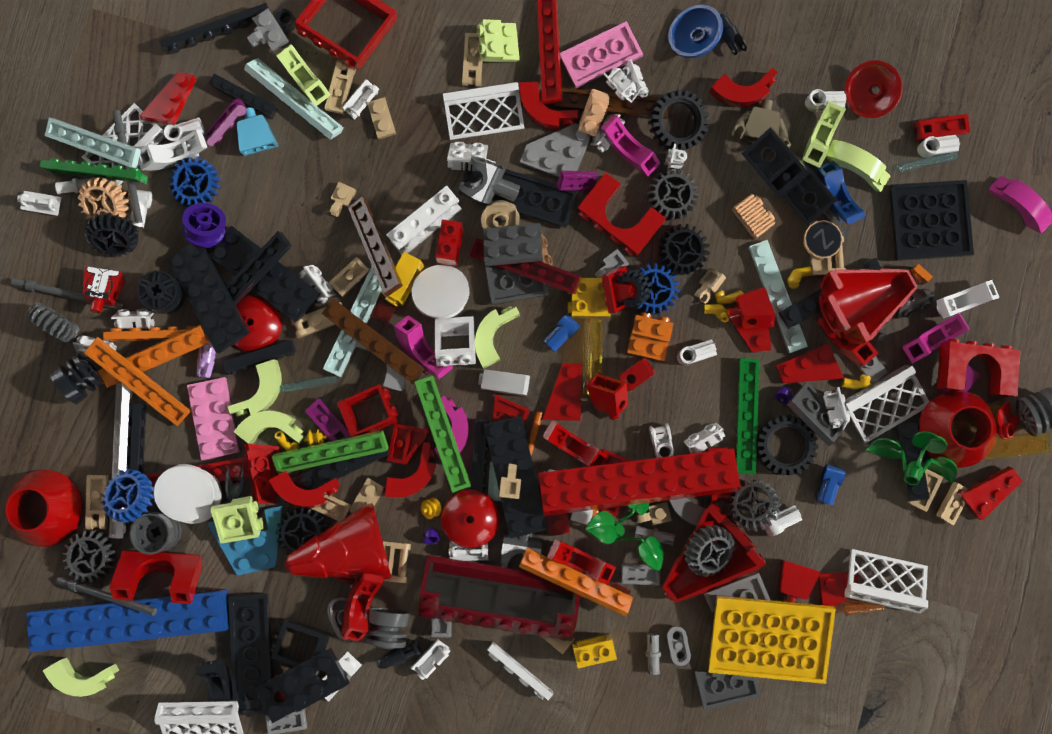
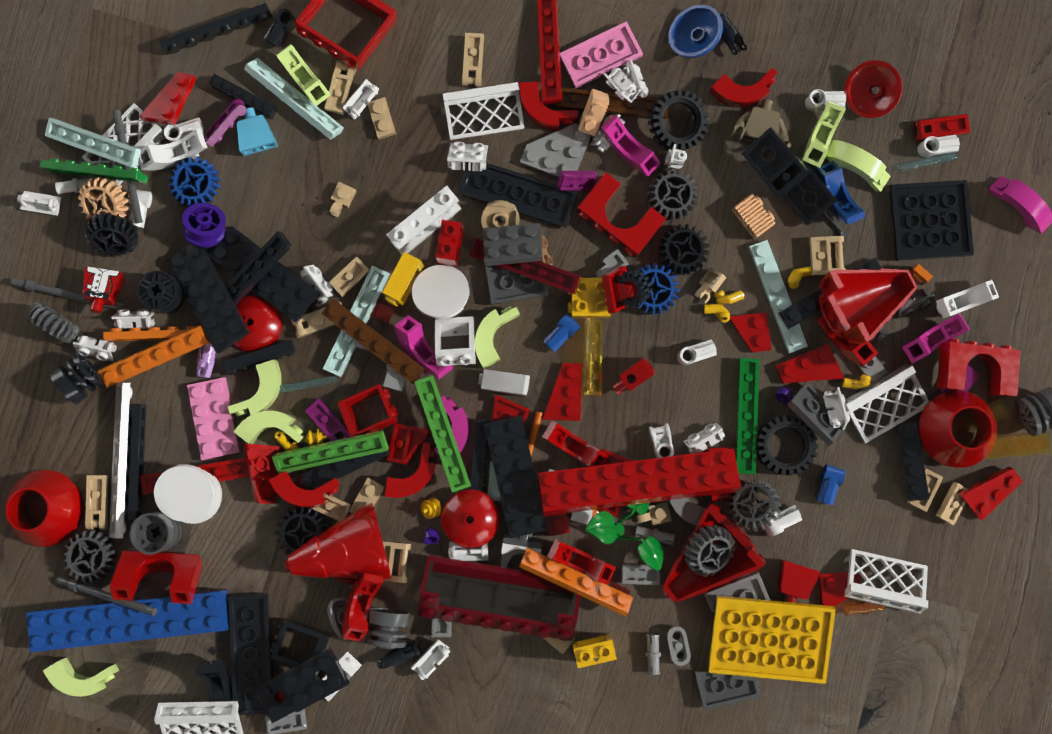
(134, 496): blue gear -> none
(137, 381): orange plate -> none
(233, 486): black piece -> none
(237, 520): yellowish green plate -> none
(254, 553): dark azure wing -> none
(267, 31): light grey hinge -> none
(375, 246): plate -> none
(489, 183): dark grey connector -> none
(498, 41): yellowish green plate -> none
(510, 486): tan plate -> none
(513, 666): white plate -> none
(608, 395): red torso -> none
(650, 337): orange plate -> none
(753, 310): red torso -> none
(822, 239): black tile -> none
(914, 470): green plant -> none
(1006, 422): red plate -> none

